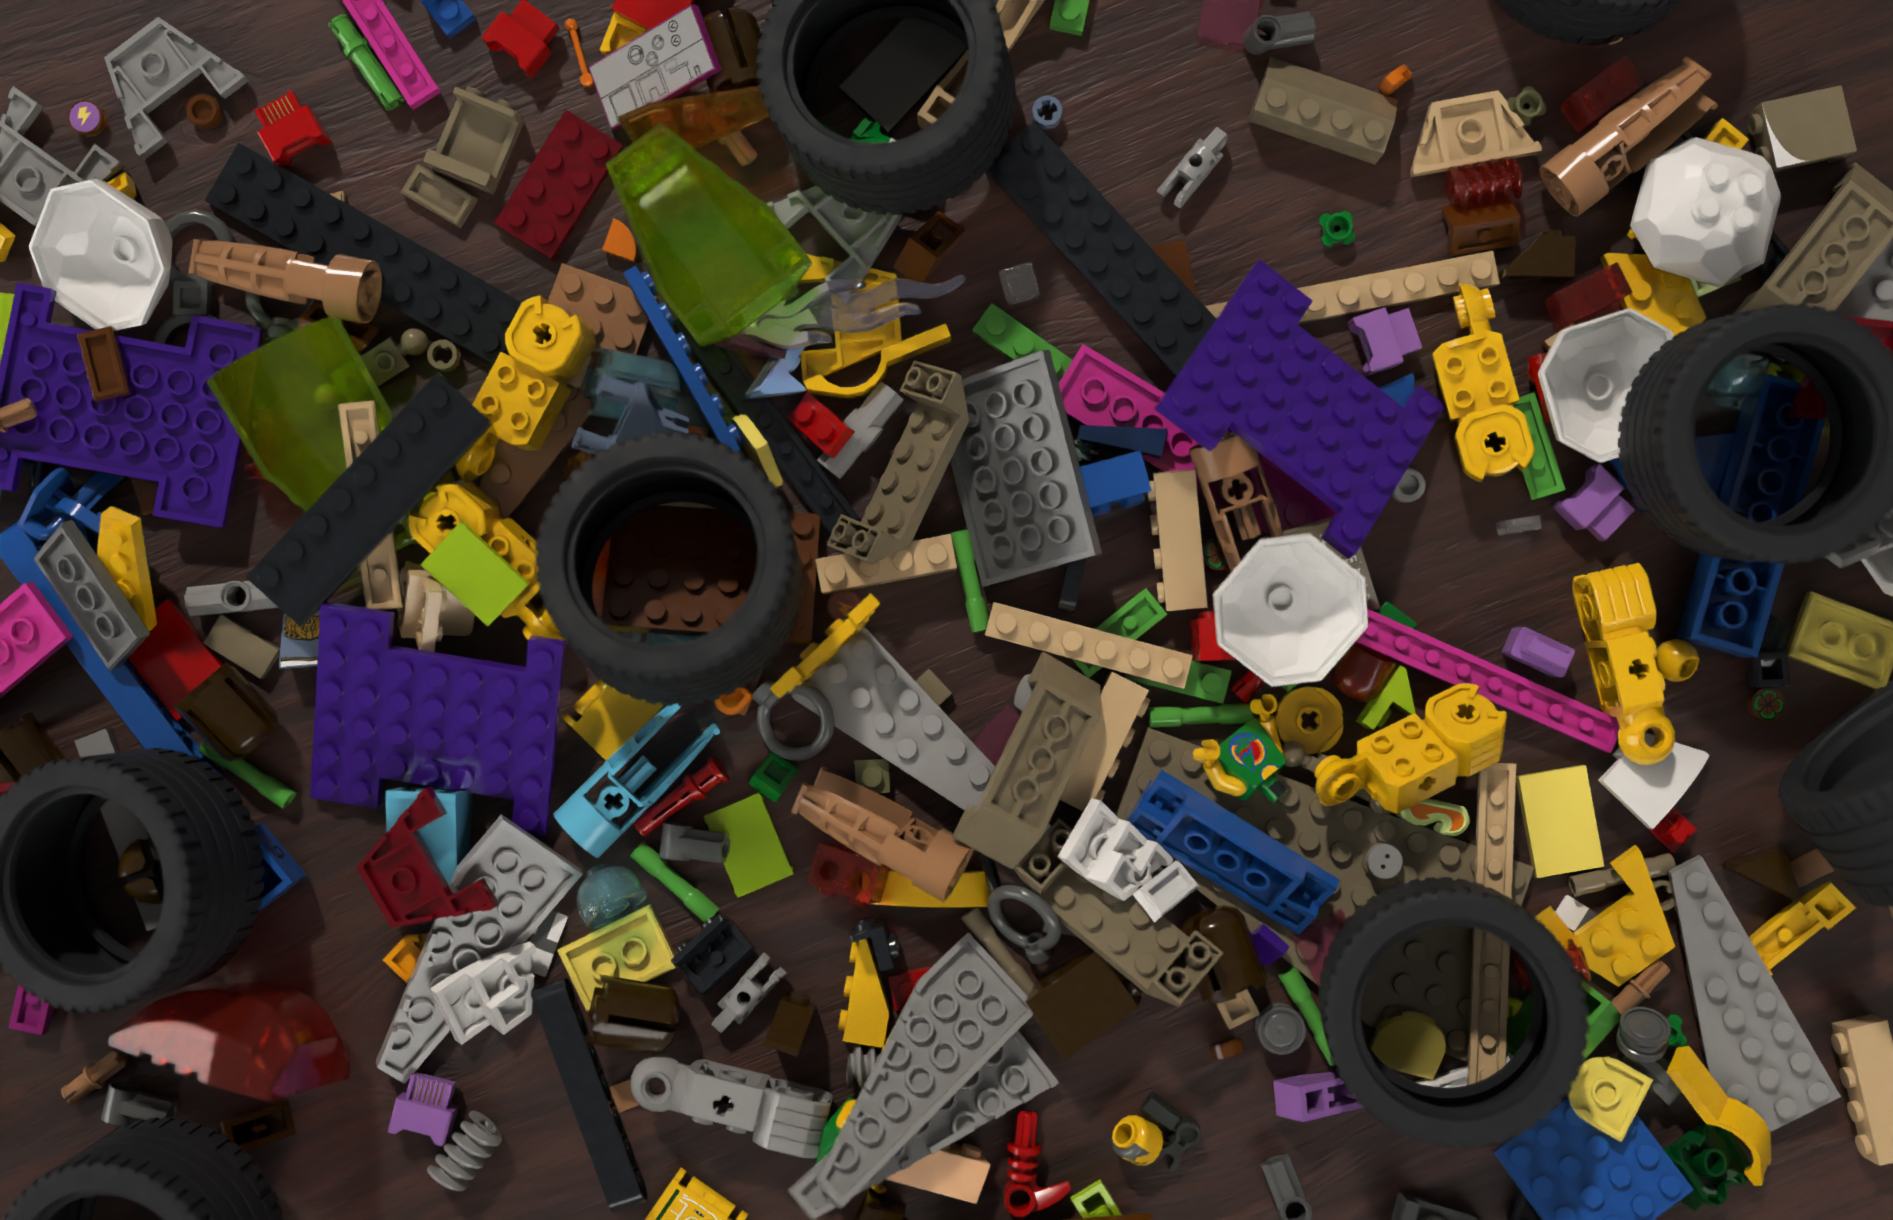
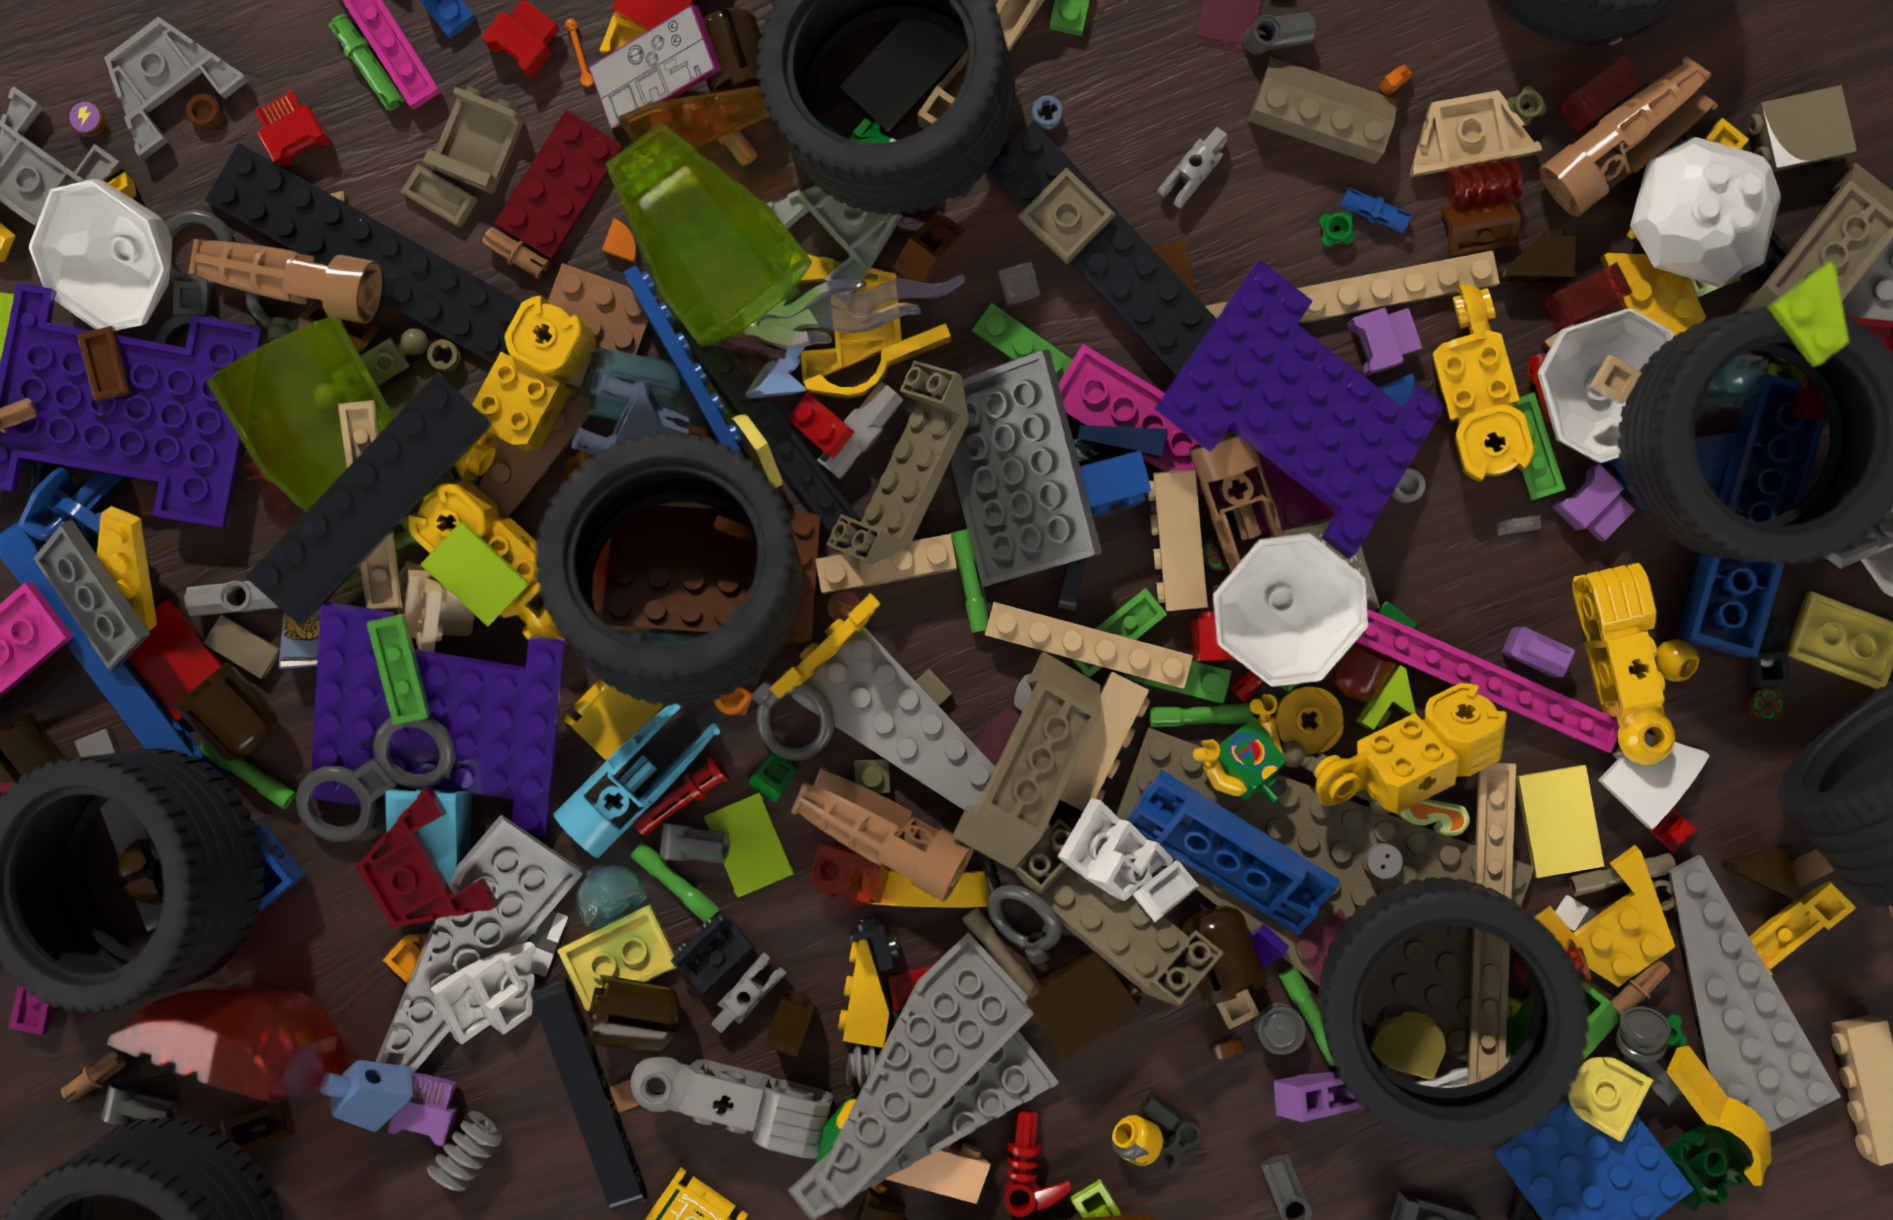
(368, 1093): none -> medium blue torso
(374, 779): none -> dark grey bar
(398, 669): none -> bright green plate
(515, 252): none -> medium nougat axle
(732, 528): none -> orange tile
(1066, 216): none -> dark tan tile
(1375, 210): none -> blue pin
(1615, 379): none -> tan tile
(1814, 315): none -> lime wing

